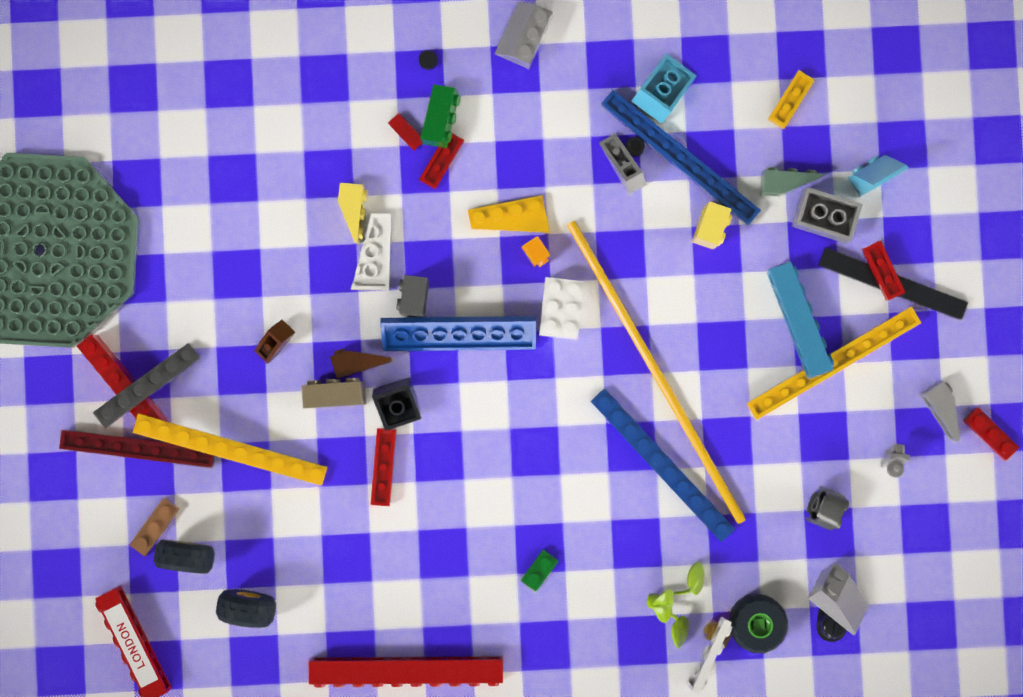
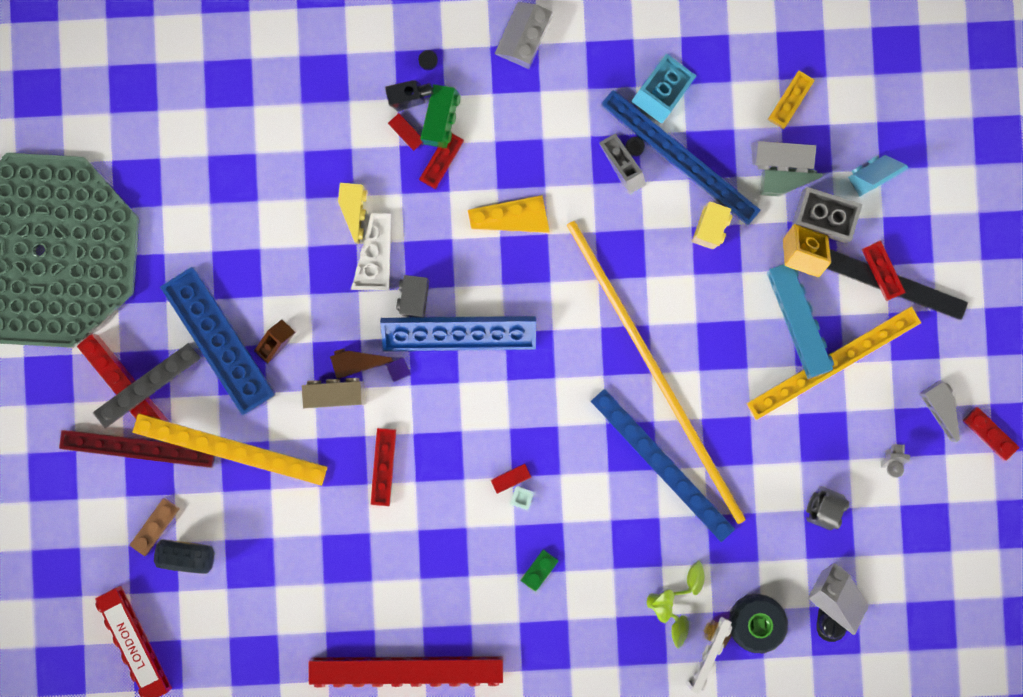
(217, 340): none -> blue plate
(245, 608): black wheel -> none
(396, 403): black slope -> none
(398, 369): none -> dark purple tile
(407, 94): none -> black torso
(510, 478): none -> red piece
(522, 498): none -> light aqua plate
(536, 252): light orange brick -> none
(561, 308): white brick -> none
(783, 156): none -> light grey slope
(806, 250): none -> yellow brick

